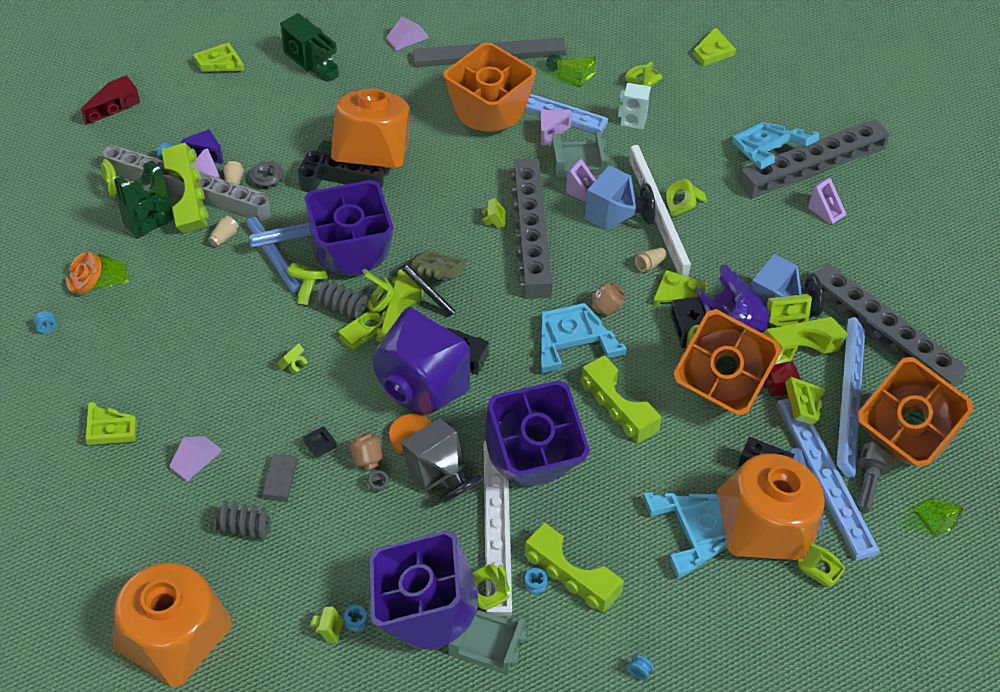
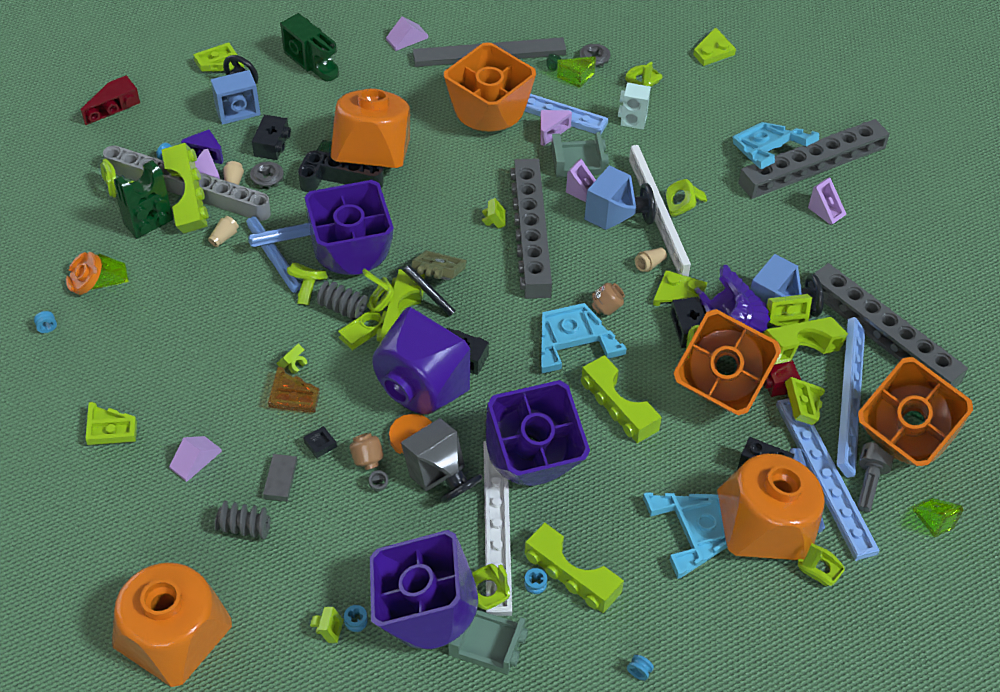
(237, 91): none -> medium blue piece
(271, 137): none -> black brick
(292, 393): none -> clear orange wing
(594, 49): none -> flat silver gear

